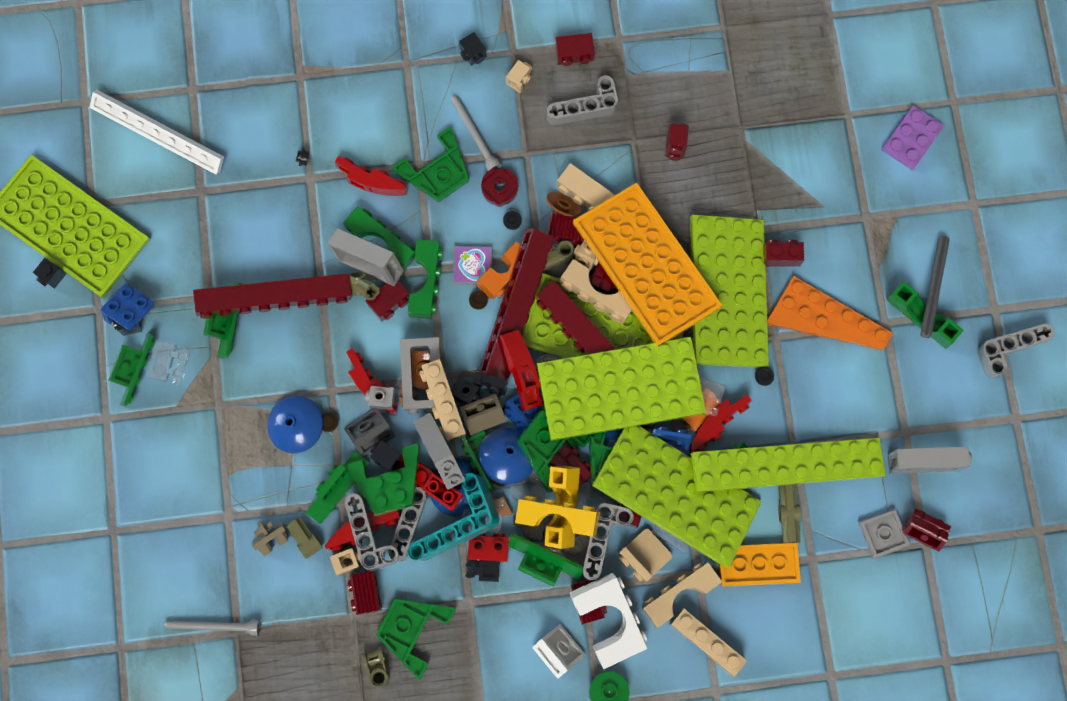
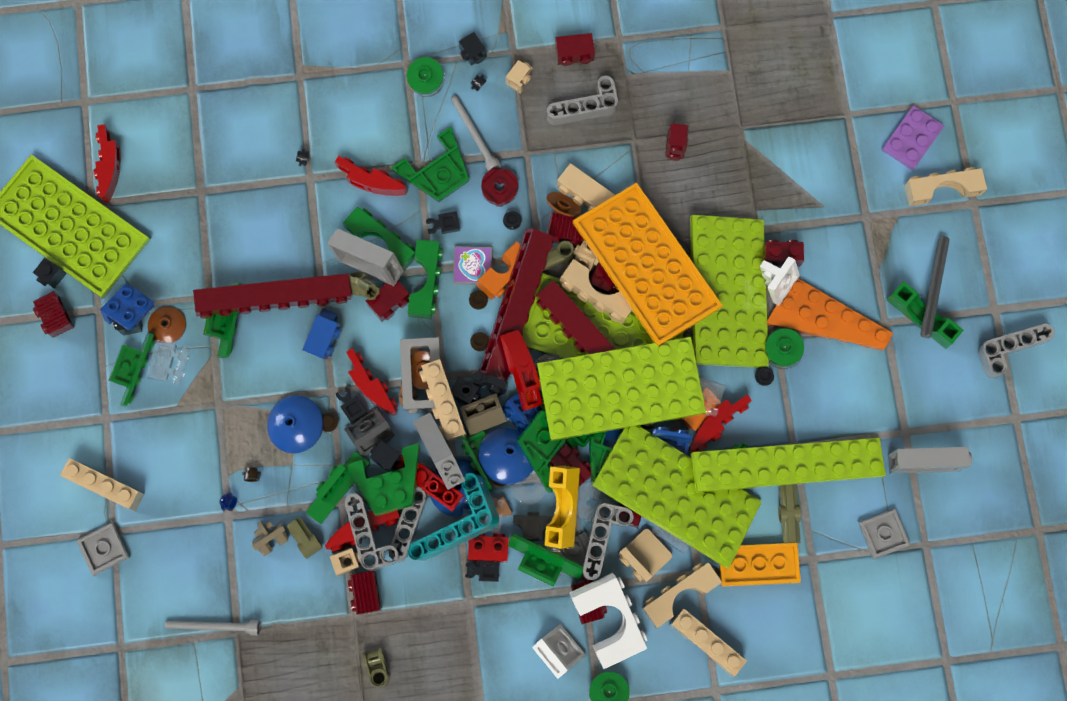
(53, 314): none -> dark red brick
(102, 484): none -> tan arch
(103, 549): none -> light grey tile
(108, 168): none -> red slope
(156, 132): white plate -> none
(174, 329): none -> dark orange dish
(228, 502): none -> clear blue plate
(251, 475): none -> dark brown plate
(323, 335): none -> blue hinge
(352, 408): none -> black plate
(387, 400): light grey brick -> none
(403, 627): green wing -> none
(425, 77): none -> green piece
(447, 223): none -> black plate
(478, 82): none -> black plate
(479, 341): none -> dark brown plate
(582, 521): yellow arch -> none
(780, 279): none -> white bracket
(784, 348): none -> green piece
(926, 529): dark red brick -> none
(967, 182): none -> tan arch

